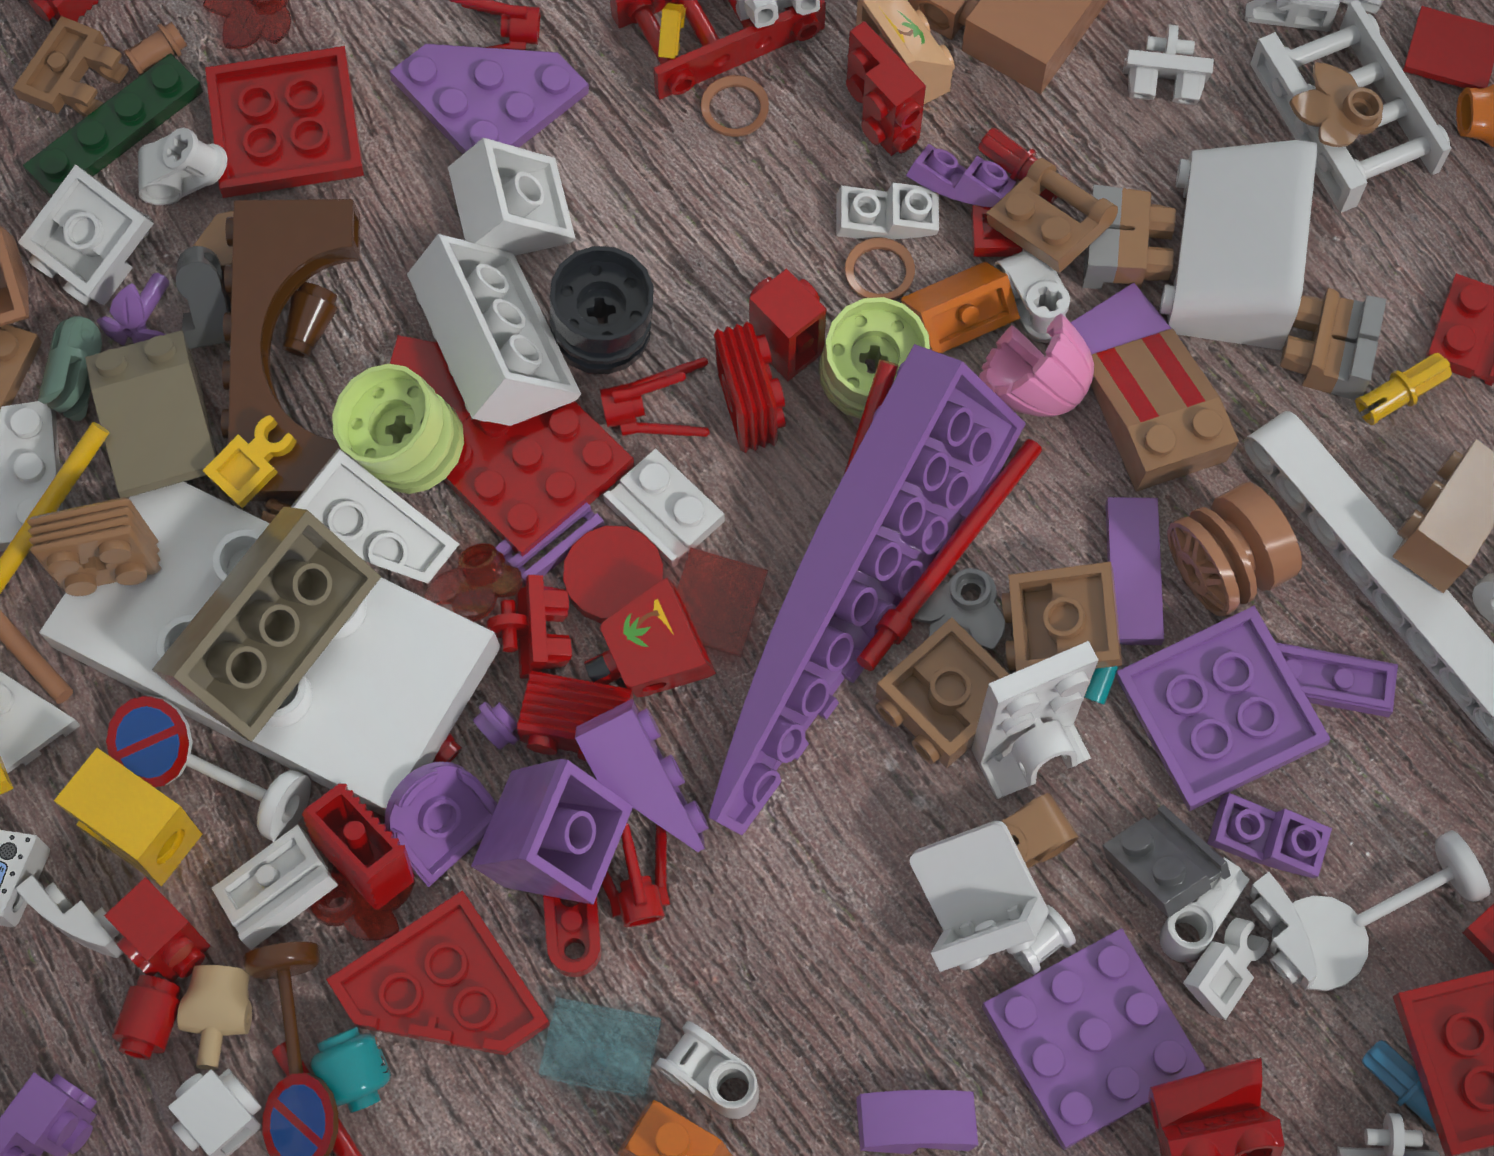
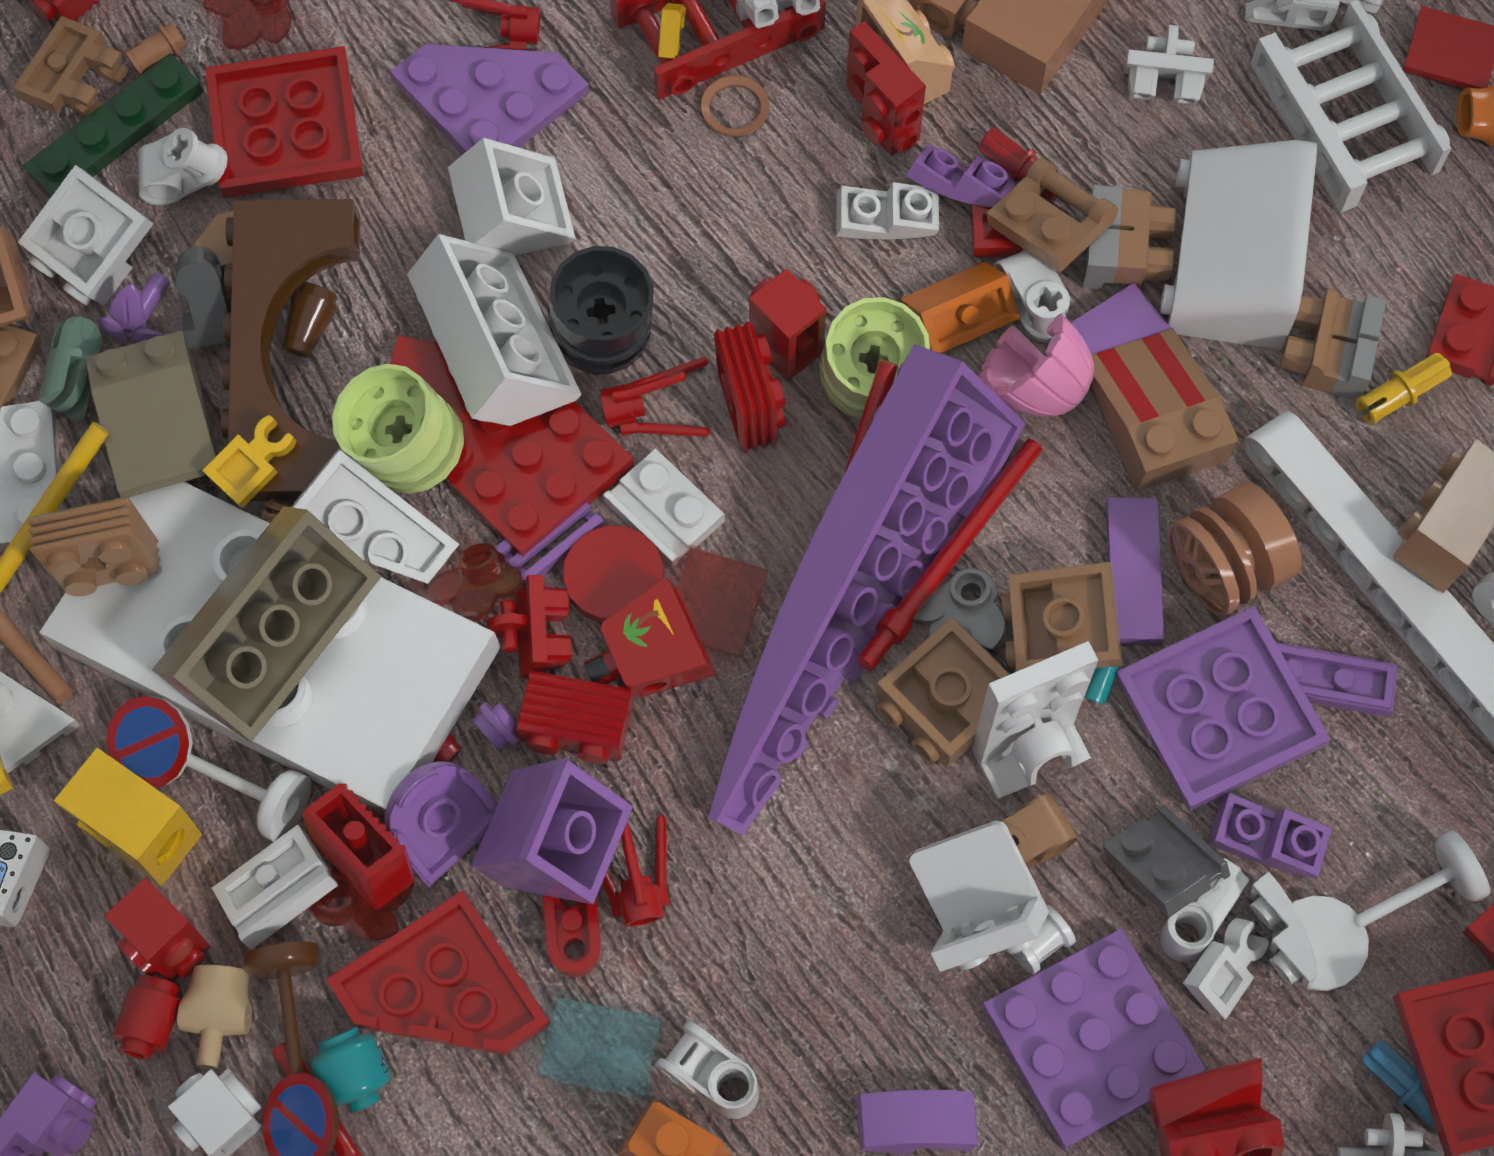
(74, 921): white slope -> none
(629, 763): medium lavender slope -> none
(885, 244): nougat piece -> none
(1338, 106): medium nougat plate -> none

